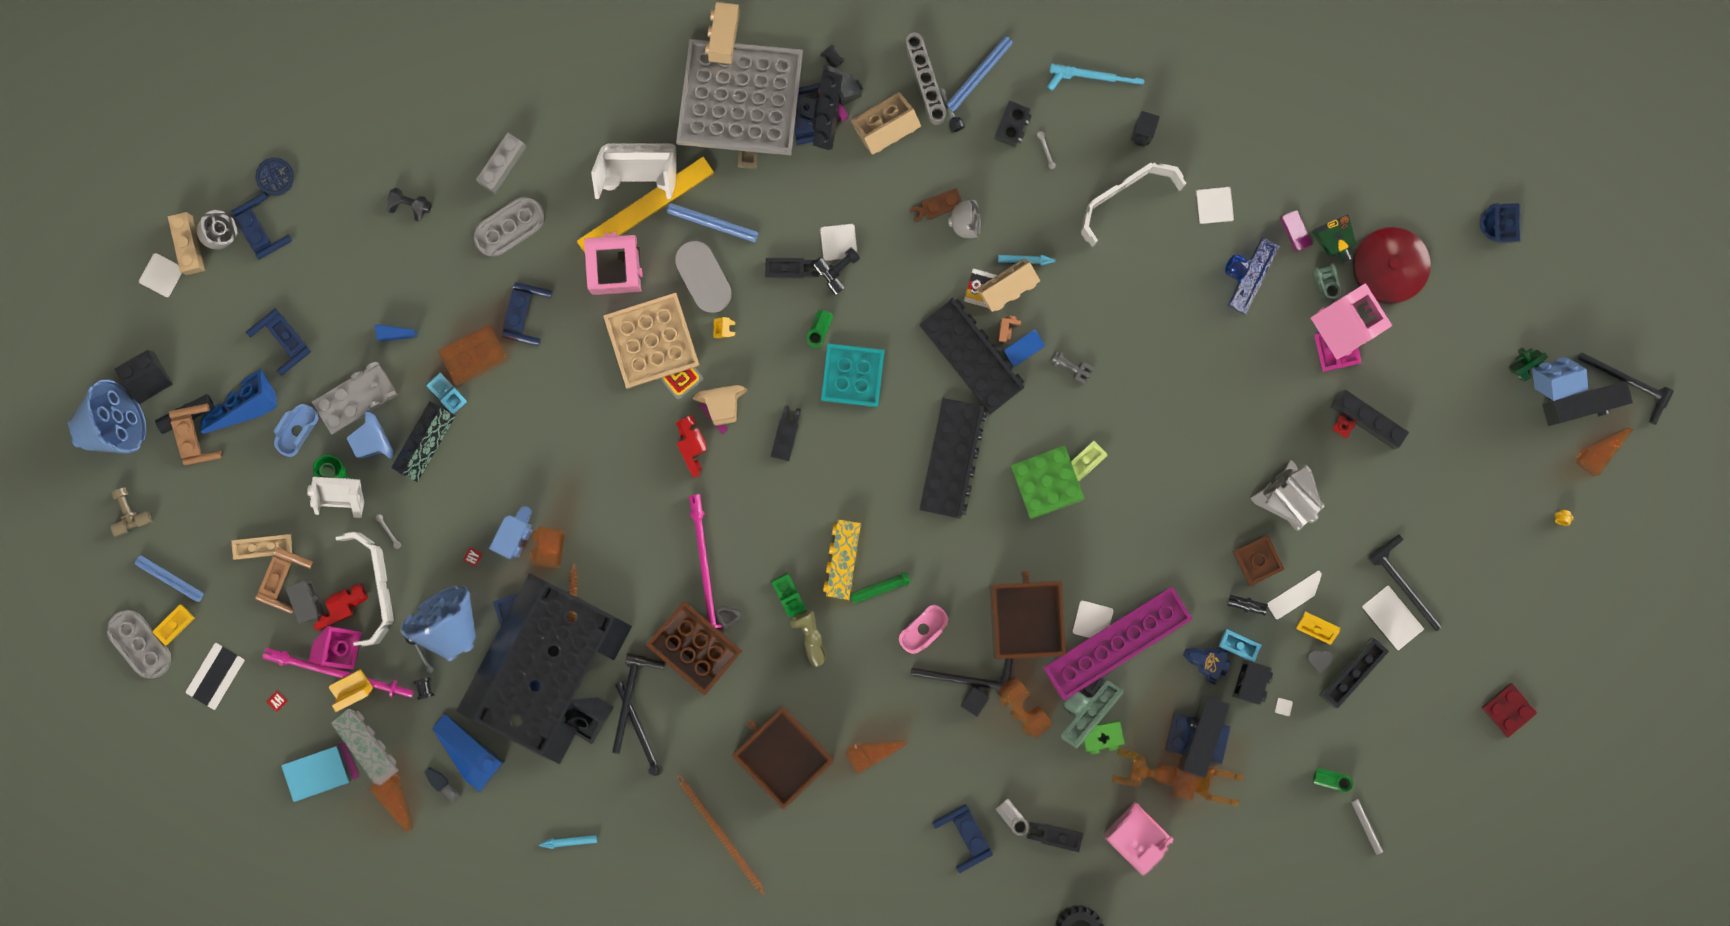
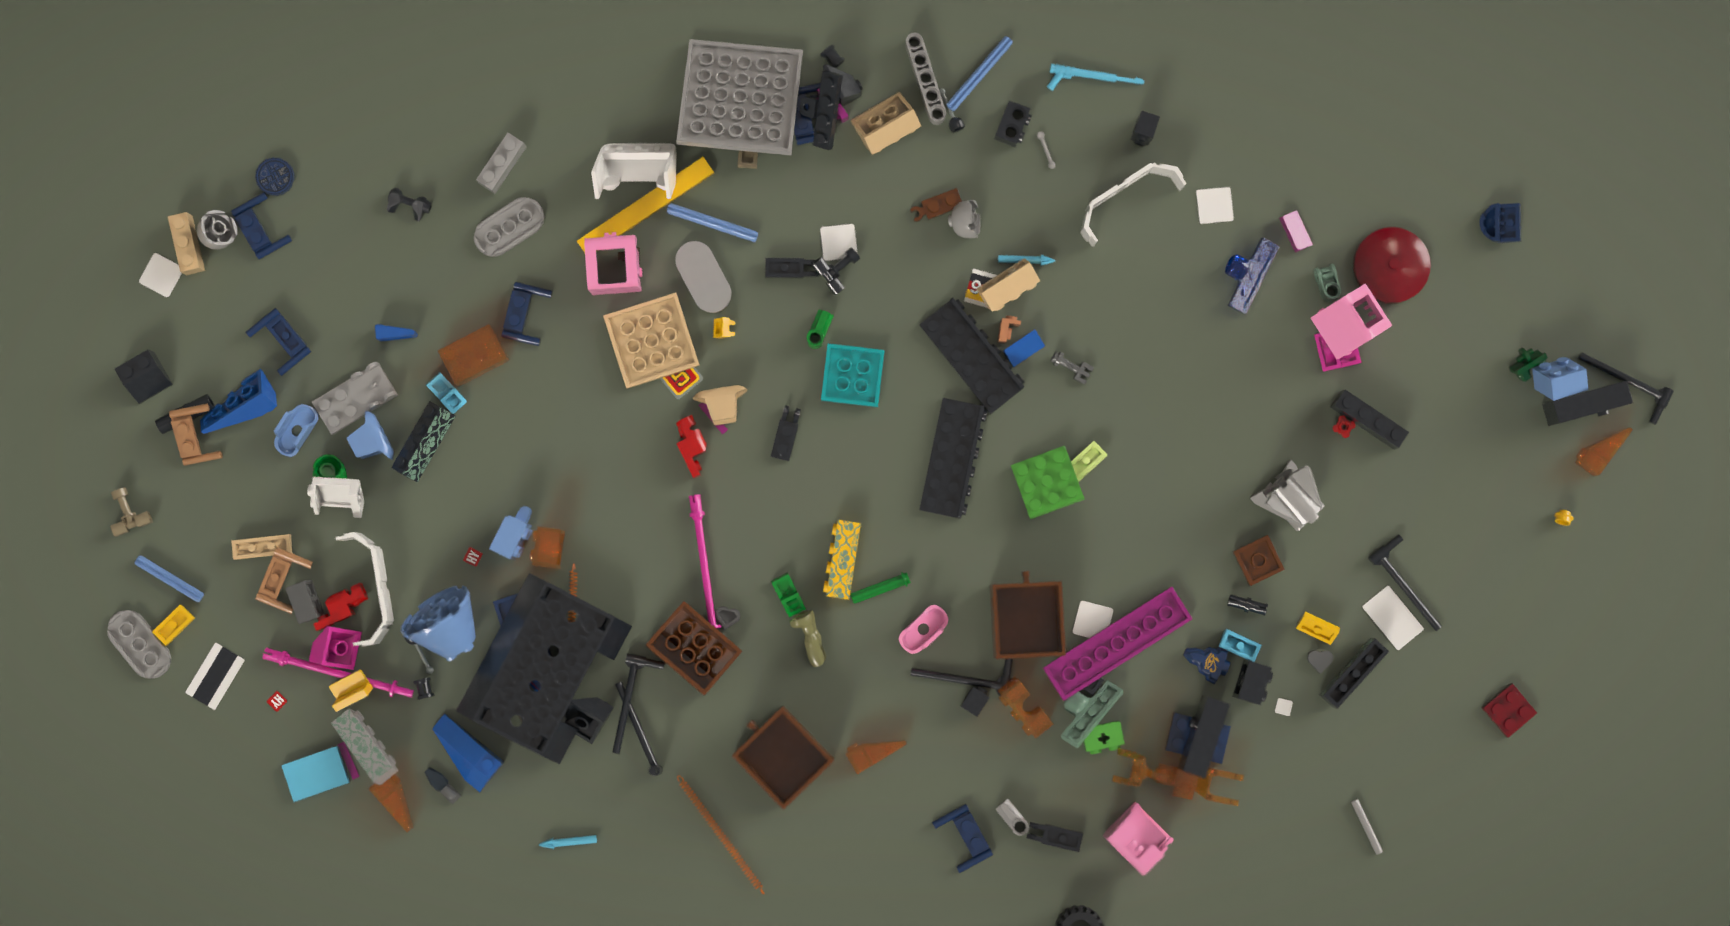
(108, 420): medium blue cone -> none
(379, 518): light grey hinge -> none
(722, 33): tan brick -> none
(1295, 596): white sticker -> none
(1331, 779): green piece -> none
(1336, 238): dark green torso -> none

